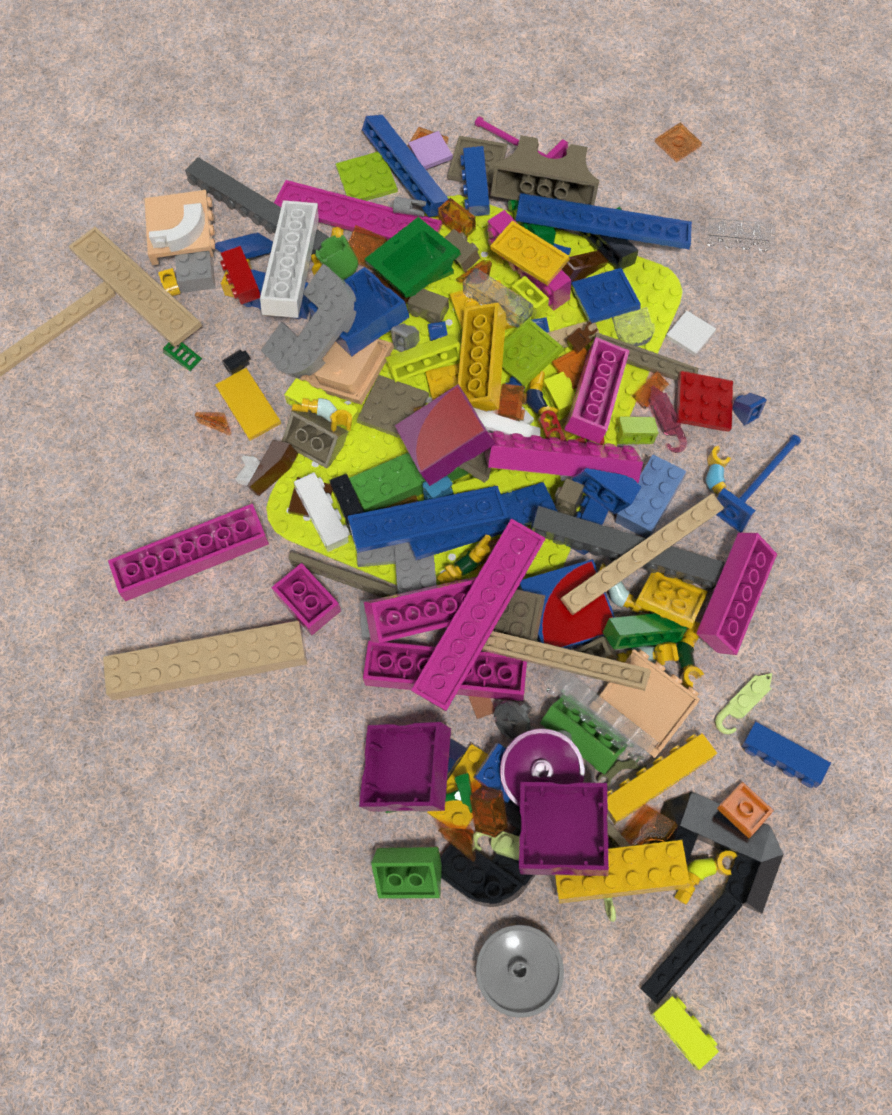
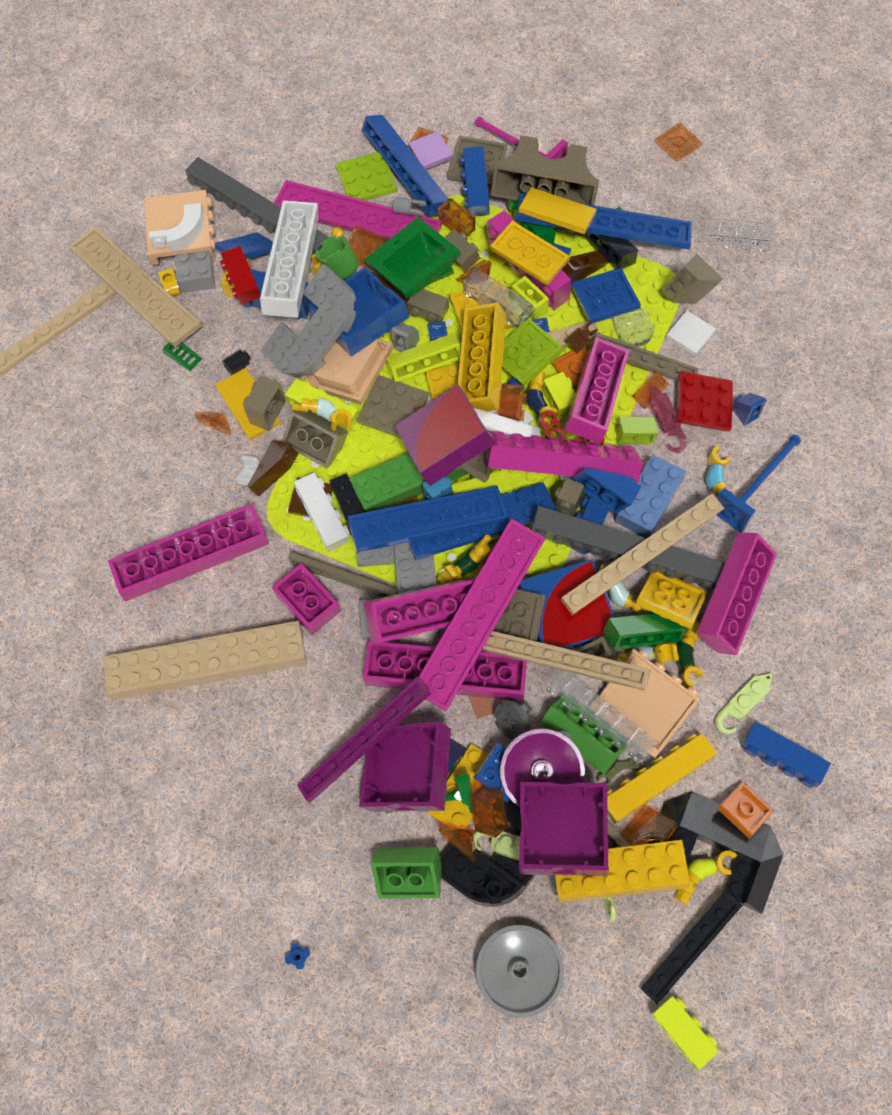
(264, 403): none -> dark tan brick
(303, 955): none -> blue plate
(364, 739): none -> magenta plate
(557, 210): none -> yellow tile
(691, 282): none -> dark tan slope

